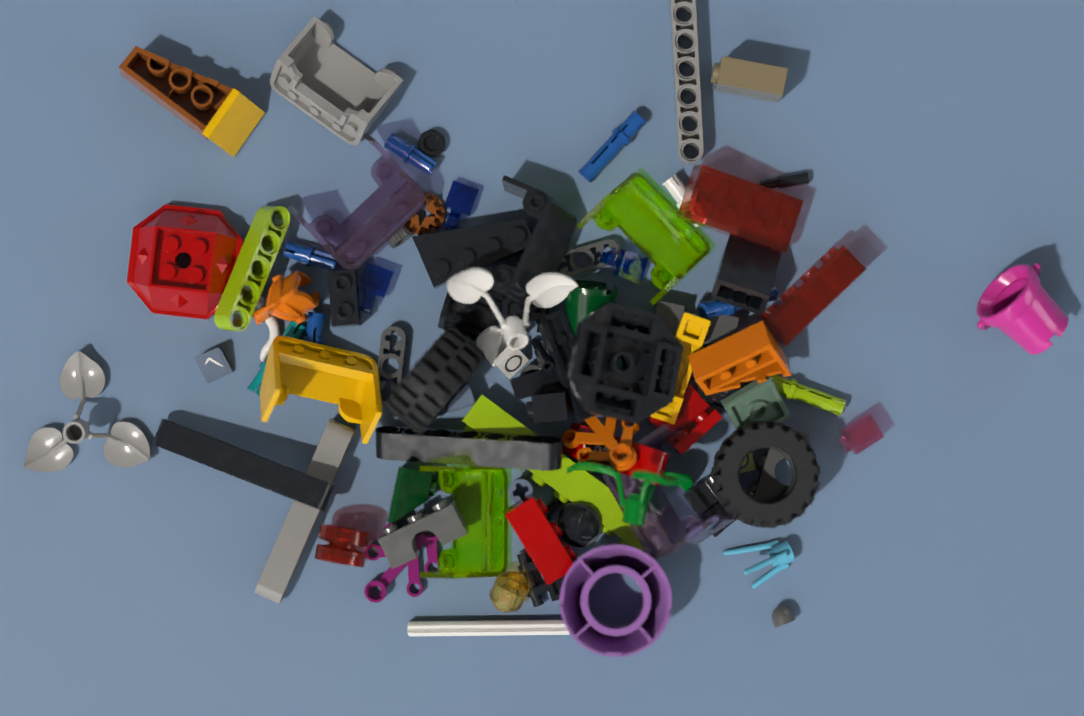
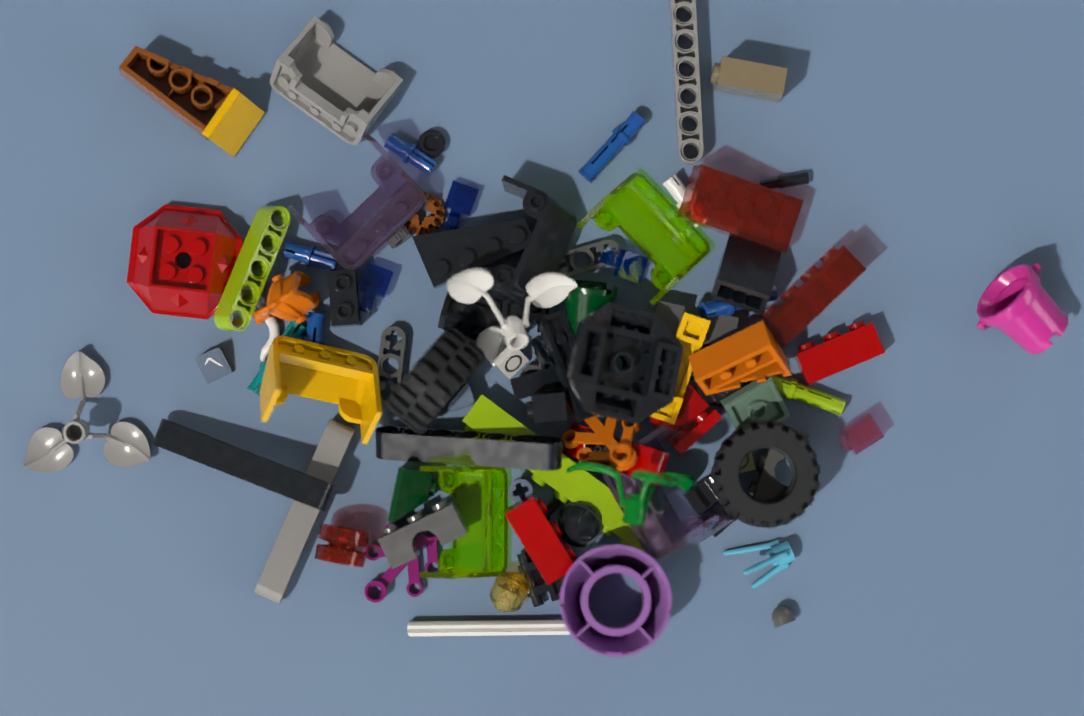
(838, 352): none -> red brick

